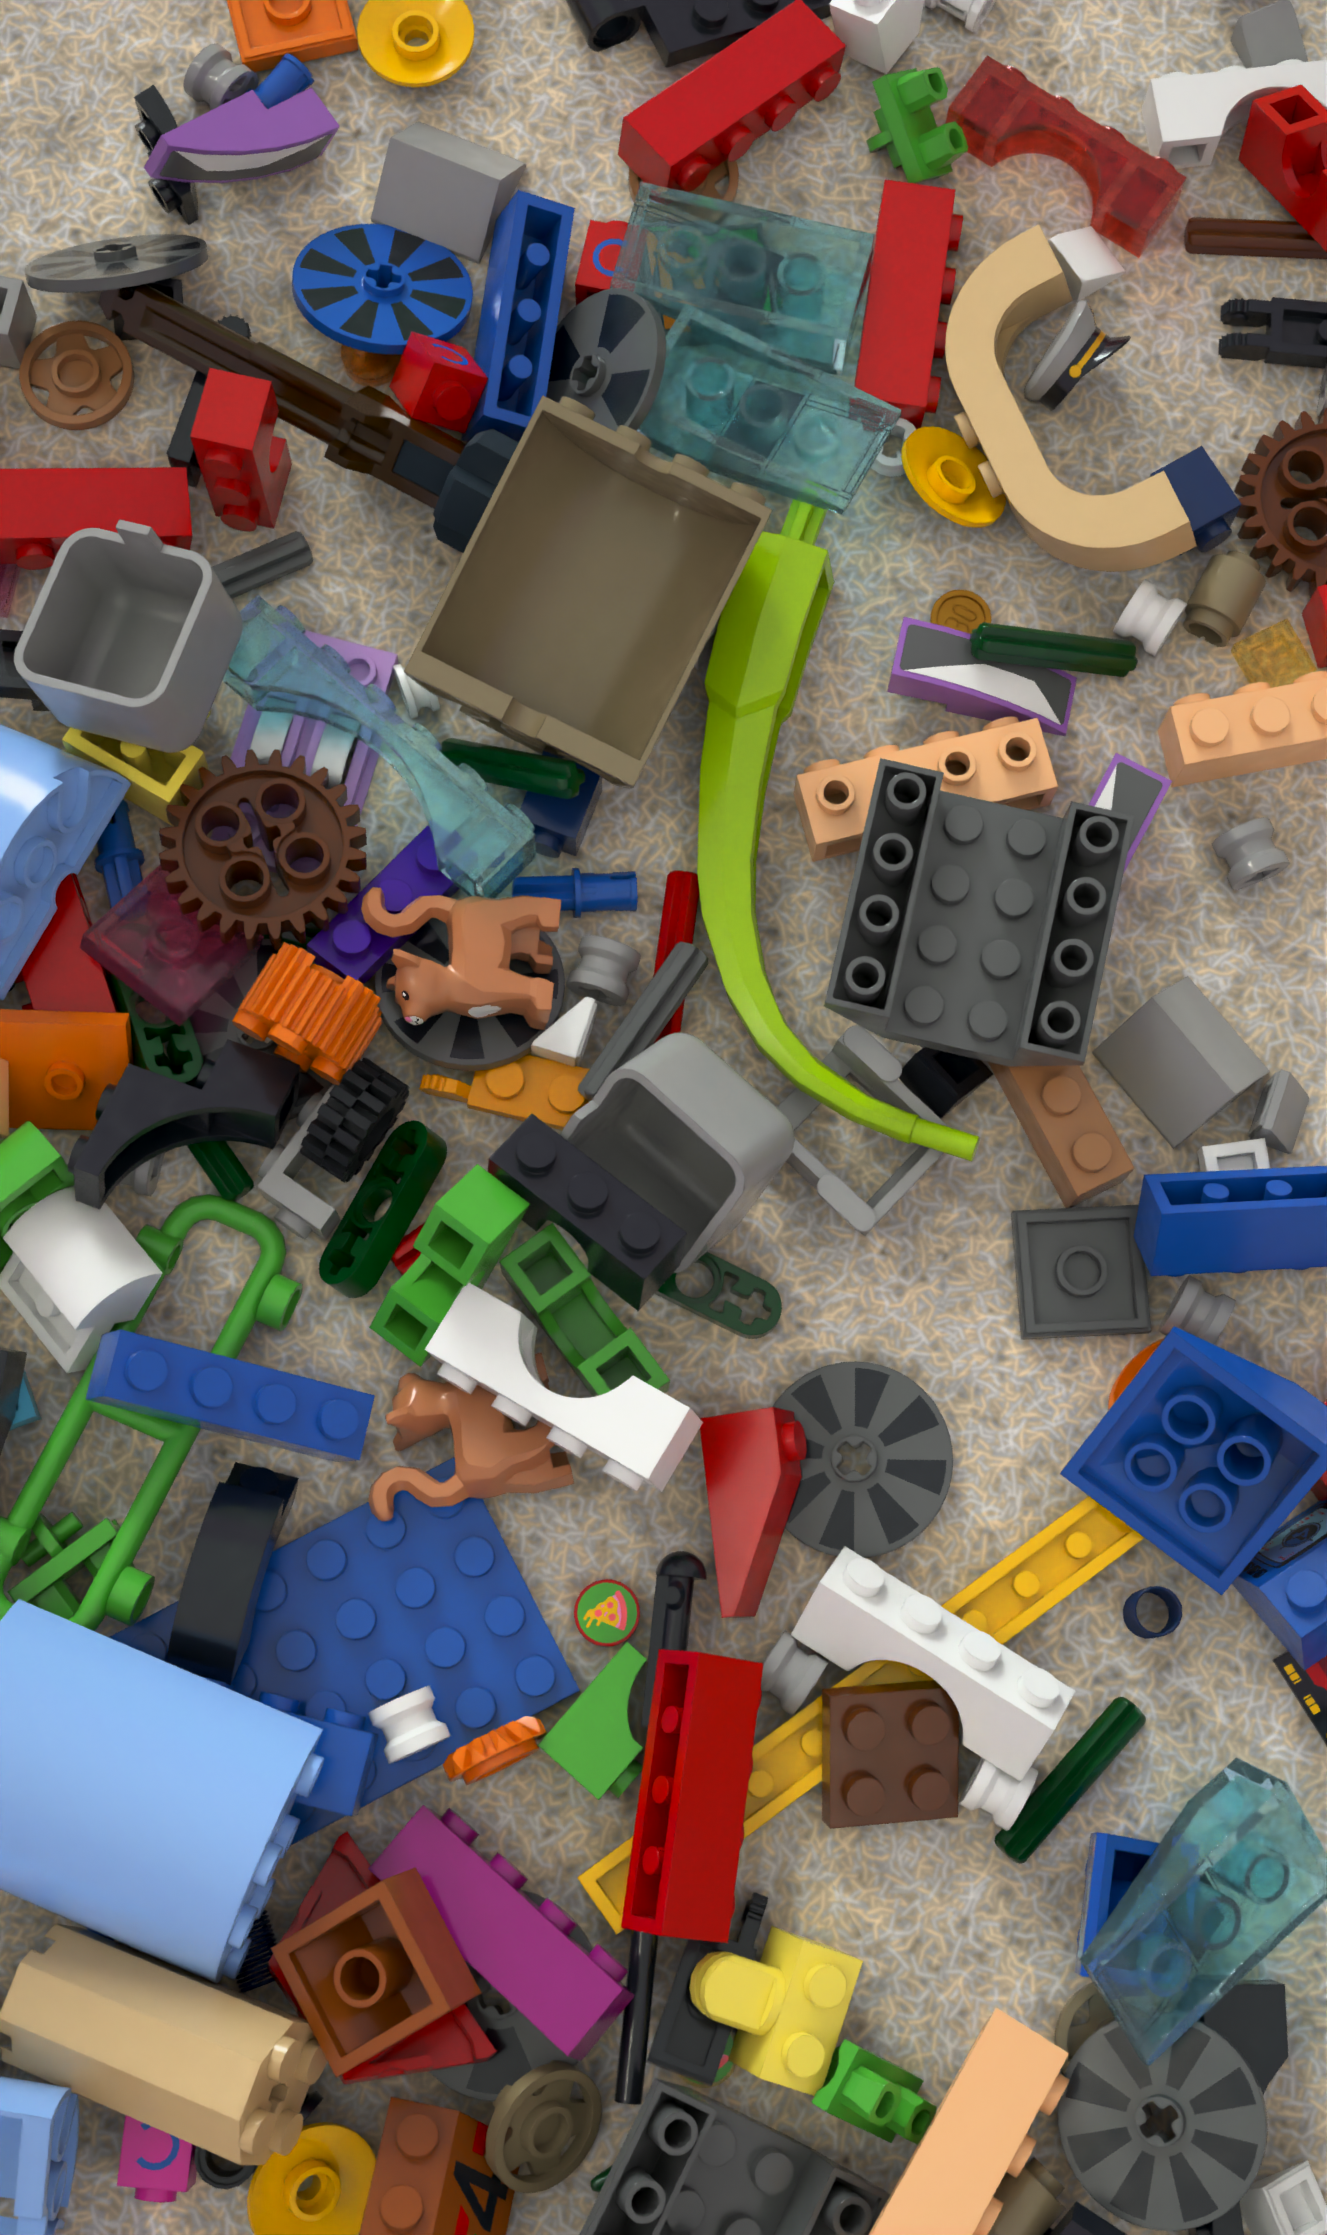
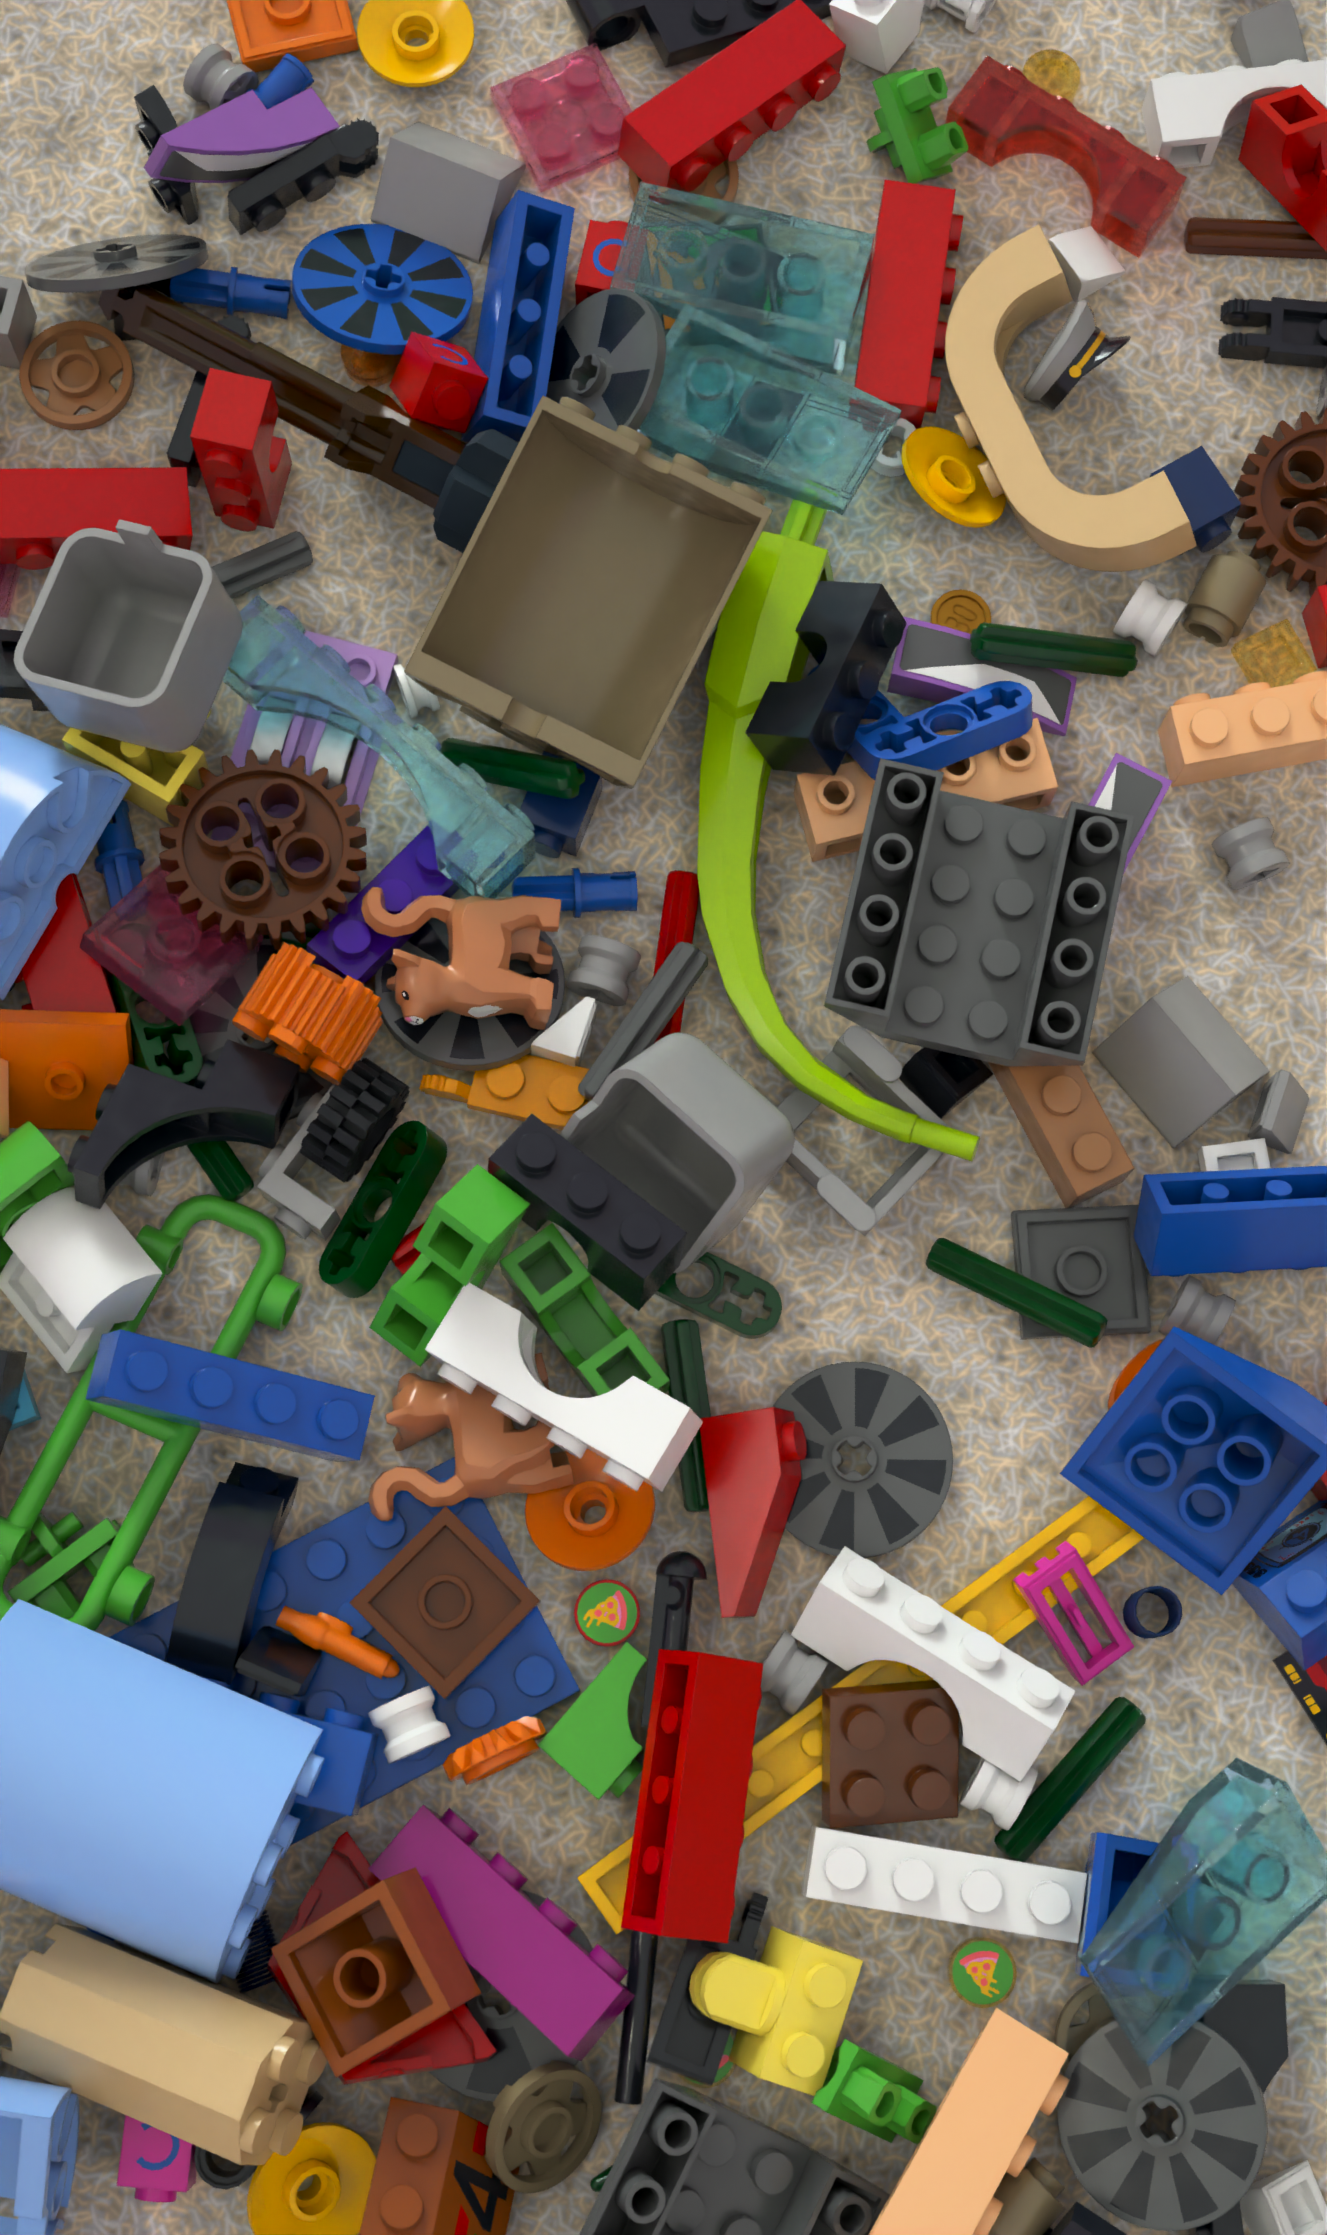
(233, 291): none -> blue axle
(279, 1661): none -> black slope
(305, 174): none -> black hinge
(336, 1638): none -> orange piece
(445, 1602): none -> reddish brown plate
(558, 1517): none -> orange dish
(564, 116): none -> clear pink plate
(688, 1385): none -> dark green axle
(815, 719): none -> black arch
(944, 1884): none -> white arch
(981, 1971): none -> tile
(985, 715): none -> blue beam
(1016, 1292): none -> dark green axle
(1049, 1575): none -> dark pink tile
(1053, 72): none -> clear yellow tile

